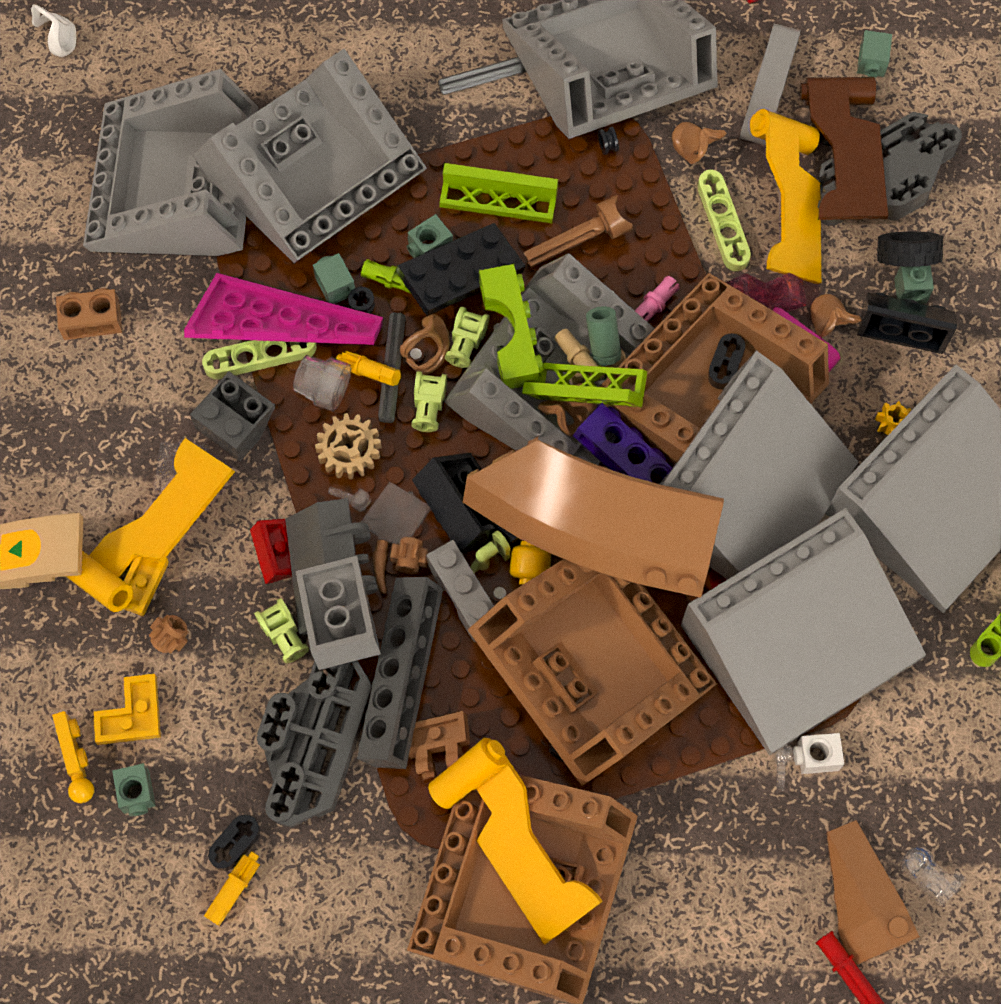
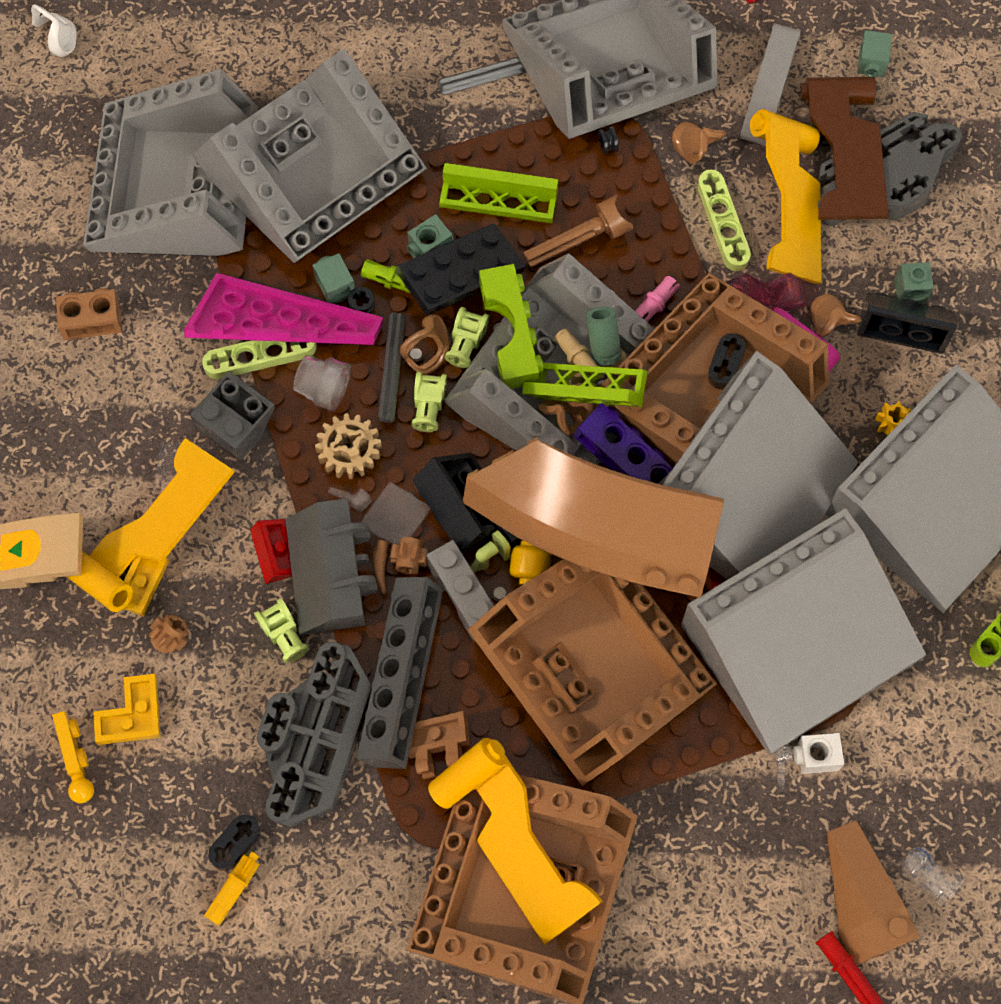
(124, 780): sand green brick -> none
(337, 613): light grey slope -> none
(374, 370): yellow piece -> none
(910, 249): black tyre -> none

